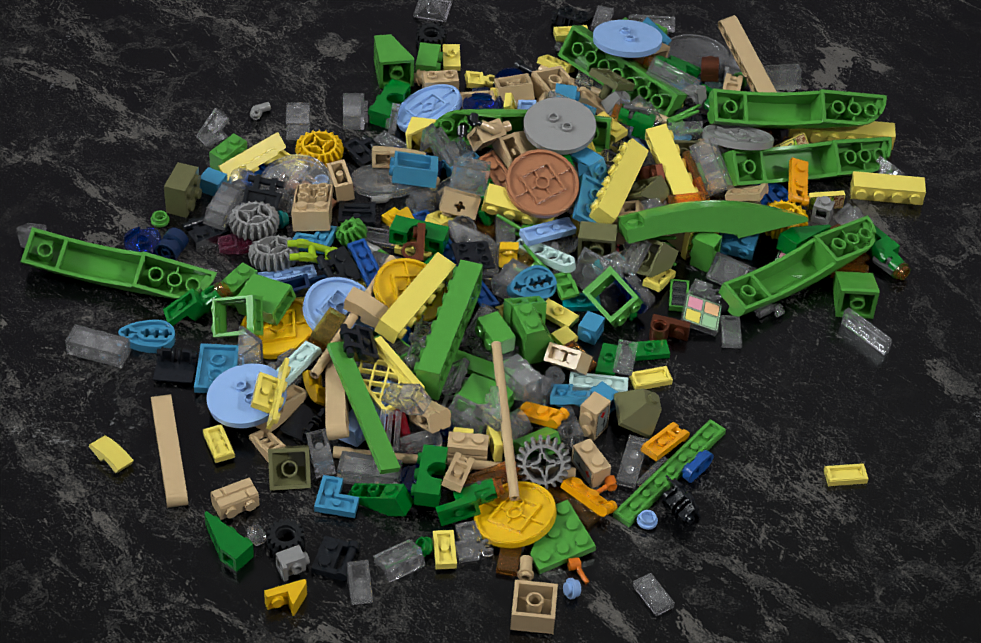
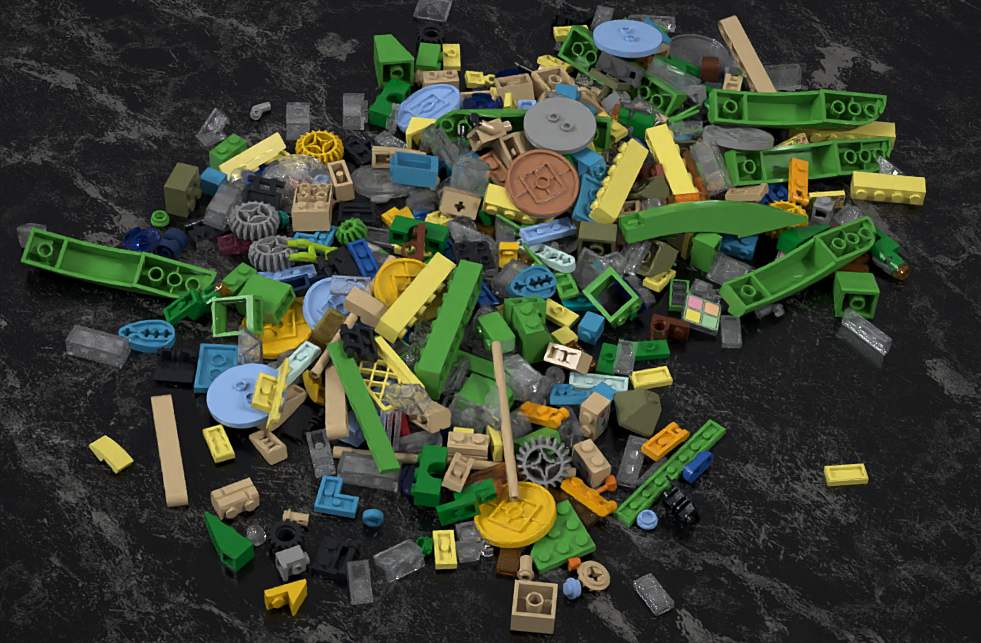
(289, 467): olive slope -> none
(299, 517): none -> tan pin
(343, 284): none -> clear plate
(373, 517): none -> dark azure tile
(383, 498): green slope -> none
(598, 571): none -> tan gear
(620, 68): none -> dark grey plate

